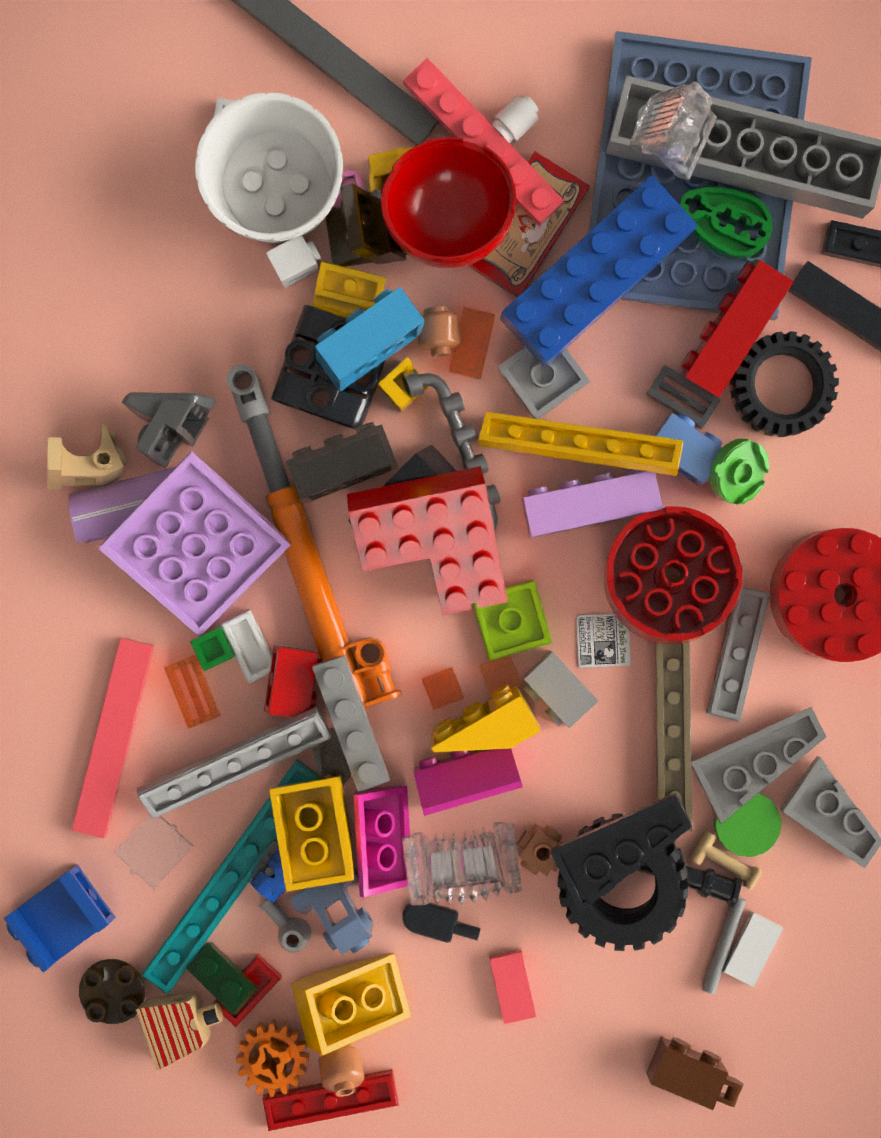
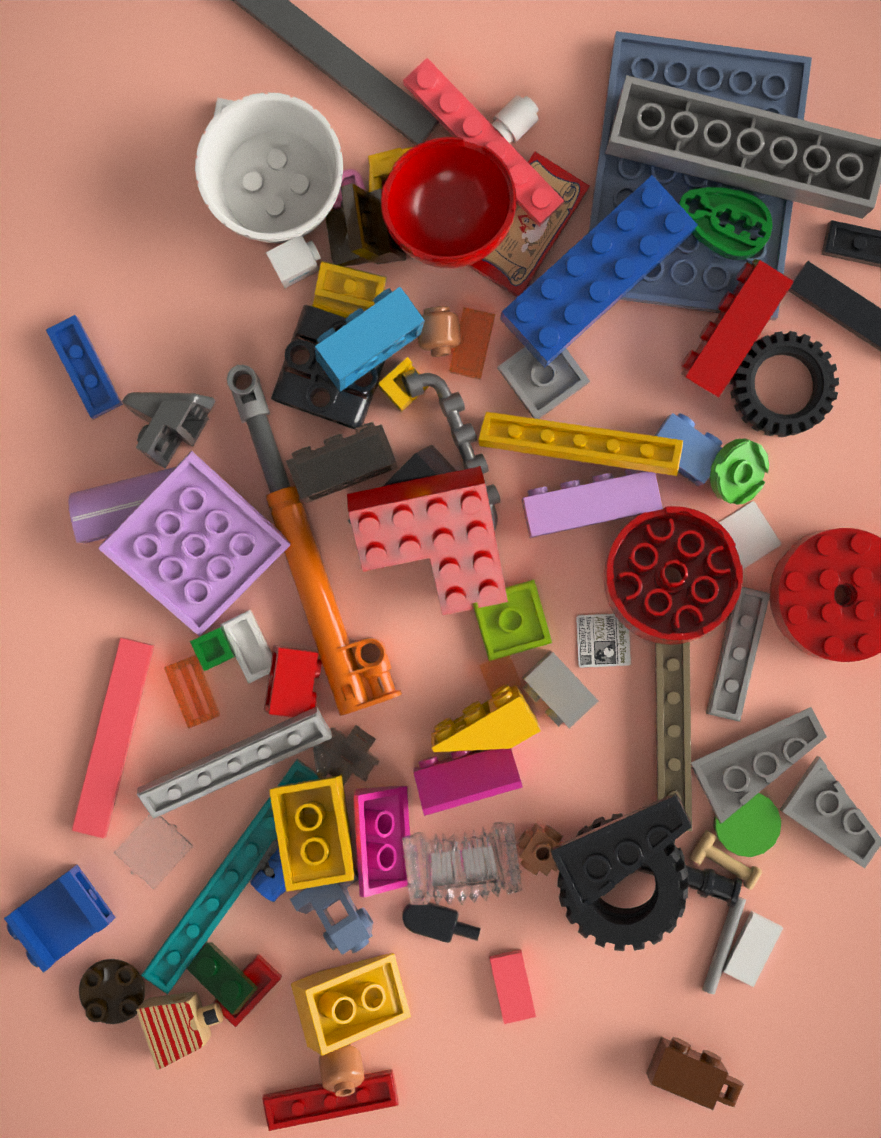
(84, 367): none -> blue plate
(92, 470): tan tile -> none
(275, 1071): orange gear -> none
(287, 927): light grey bar -> none
(351, 722): light grey plate -> none
(442, 688): clear orange plate -> none
(675, 127): clear piece -> none
(689, 385): dark grey tile -> none
(751, 534): none -> white sticker

